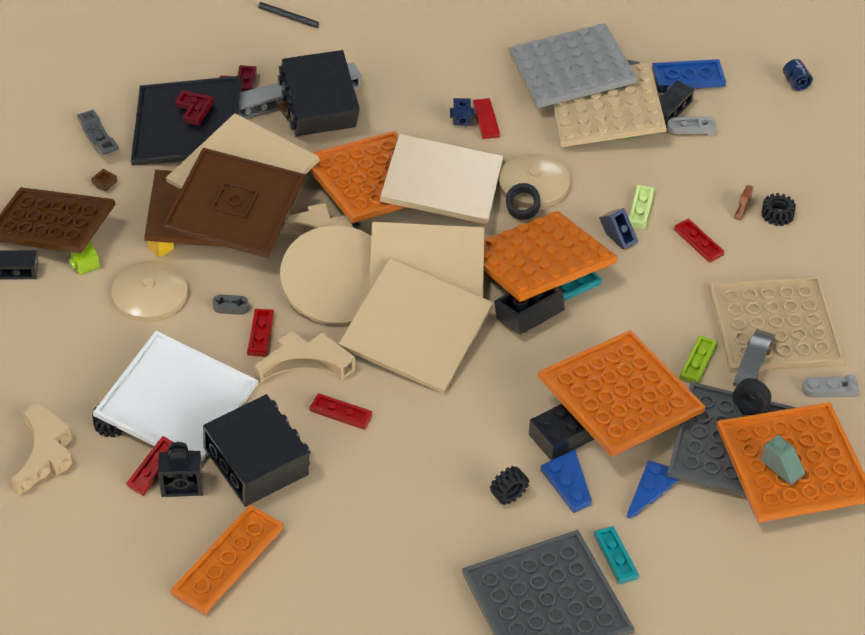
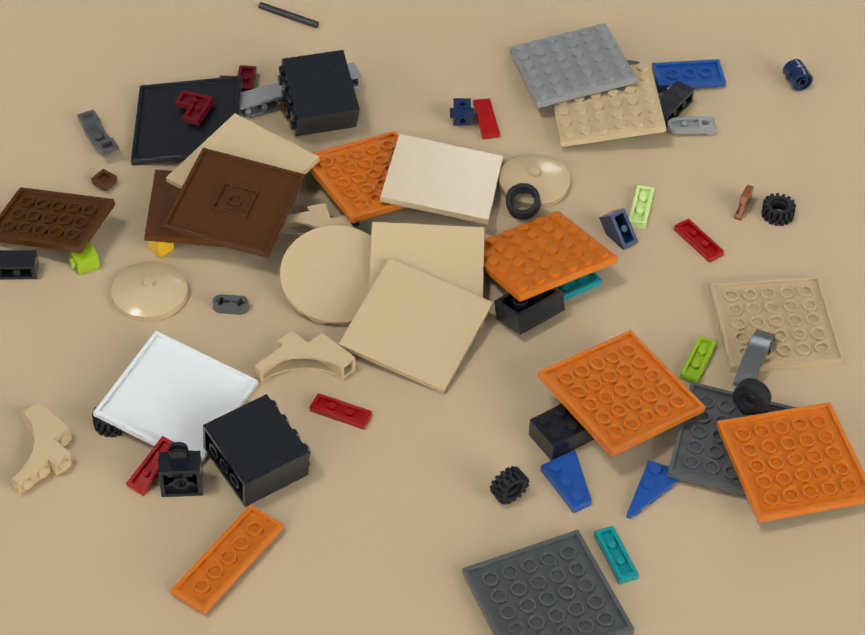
(260, 332): red tile -> none
(783, 460): sand green slope -> none
(830, 387): light grey plate -> none

